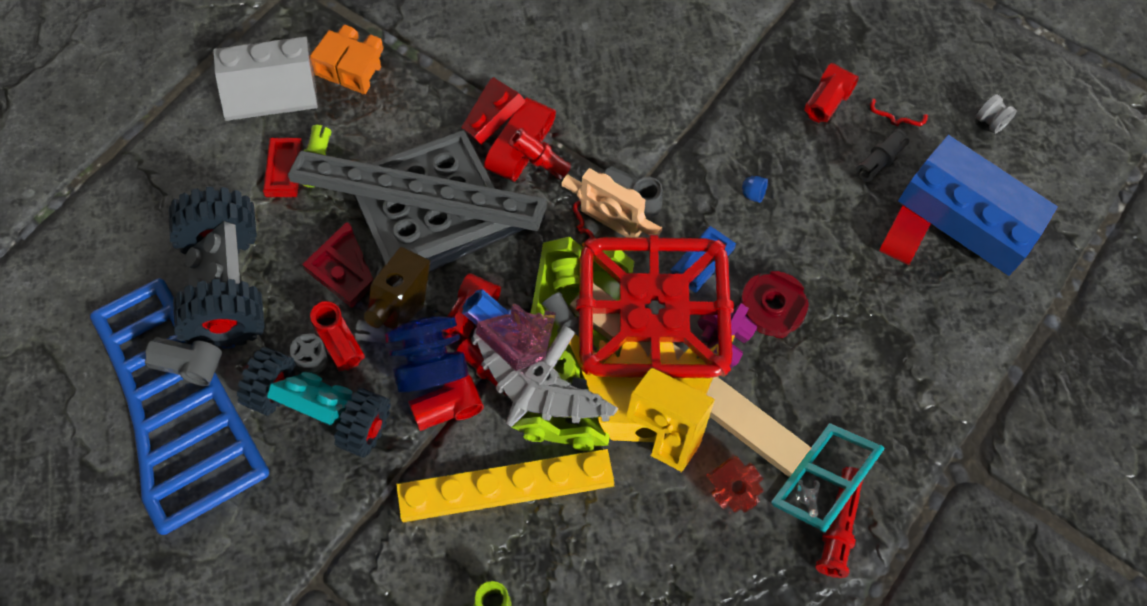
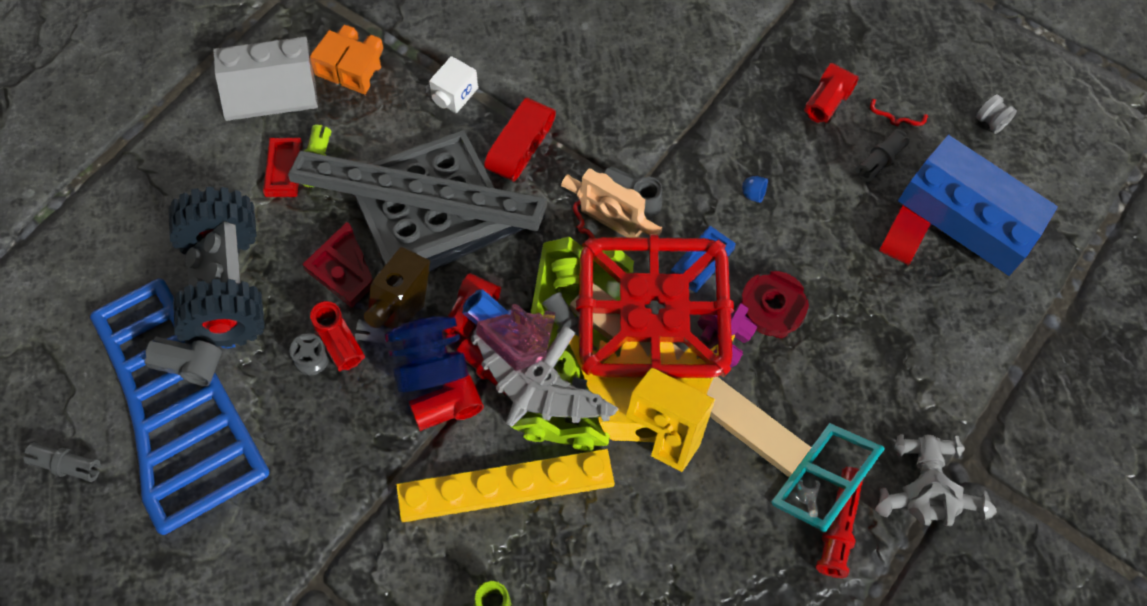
(62, 462): none -> dark grey pin
(272, 382): black plate -> none
(453, 84): none -> white brick
(491, 110): red wing -> none
(540, 154): red pin -> none
(729, 472): clear red brick -> none
(933, 494): none -> light grey piece

